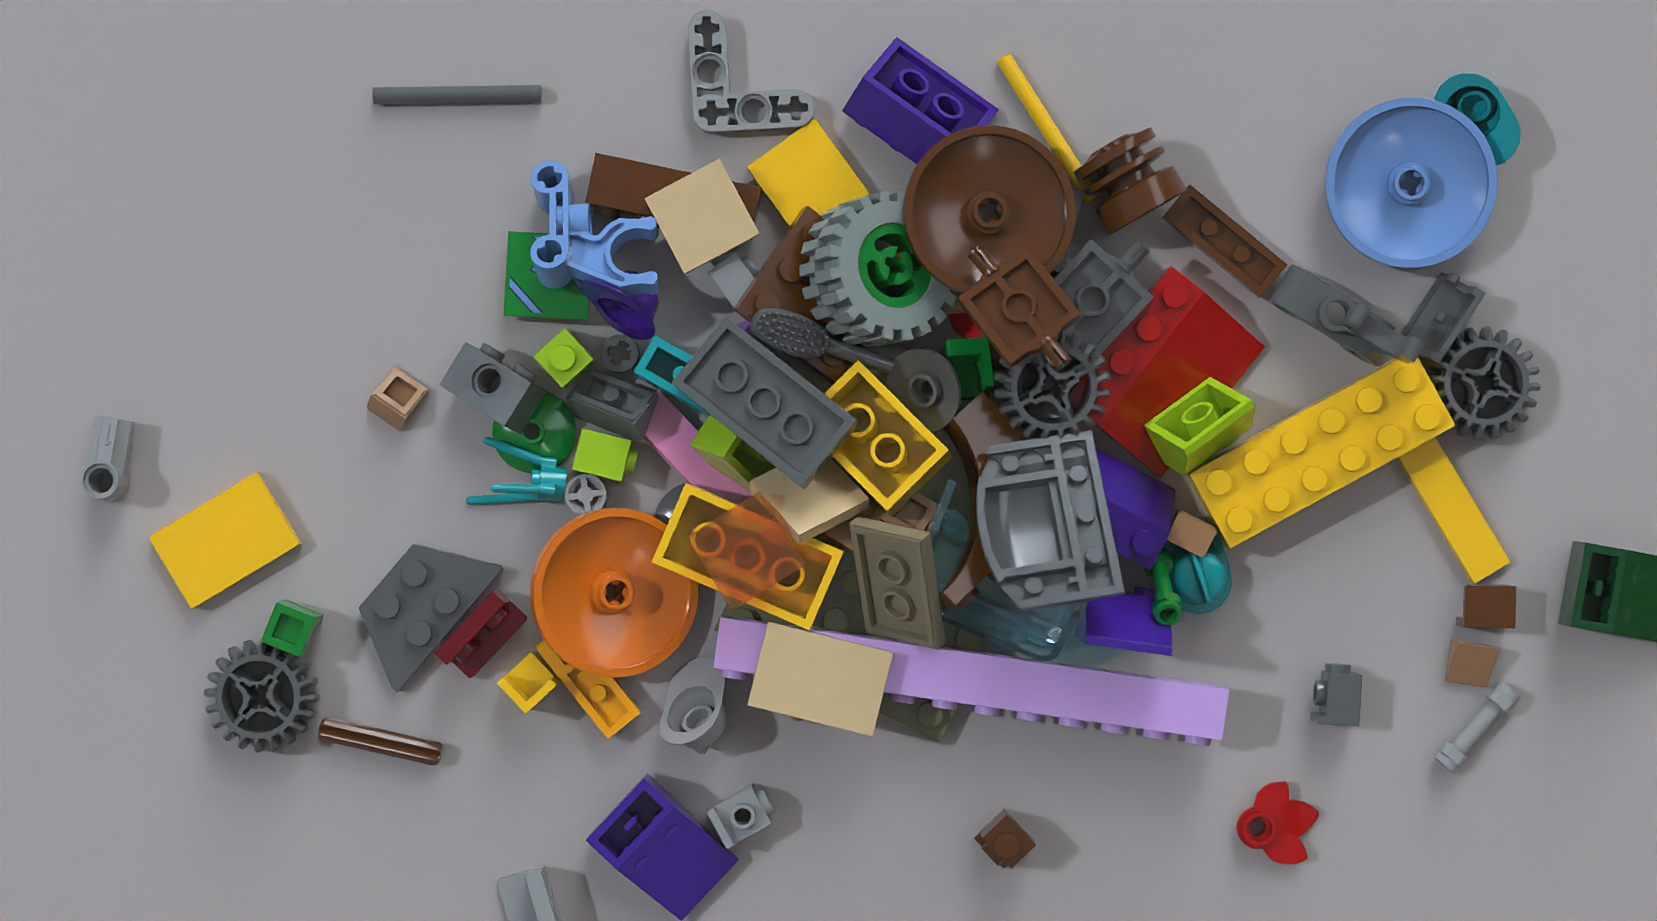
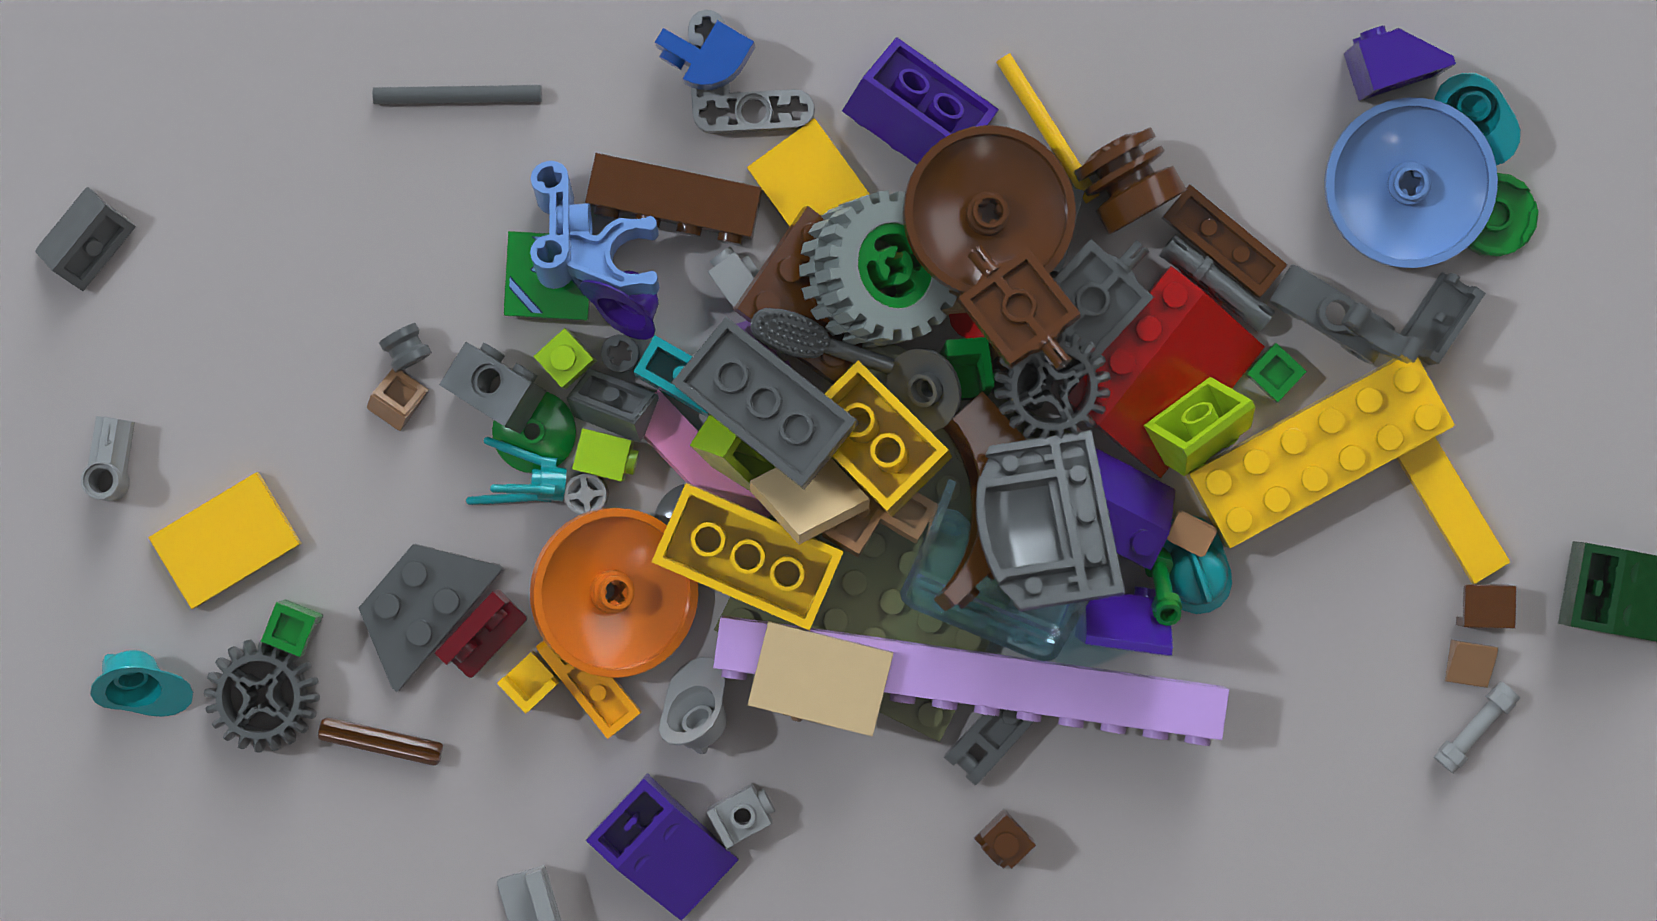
(84, 239): none -> dark grey panel
(137, 685): none -> teal piece
(405, 347): none -> dark grey wheel
(702, 216): tan tile -> none
(713, 64): none -> blue brick
(745, 550): clear orange plate -> none
(897, 582): dark tan tile -> none
(994, 735): none -> dark grey plate
(1211, 279): none -> dark grey pin
(1275, 372): none -> green plate
(1283, 824): red plate -> none
(1337, 696): dark grey brick -> none
(1392, 60): none -> dark purple slope
(1490, 366): dark grey gear -> none
(1511, 221): none -> green tile

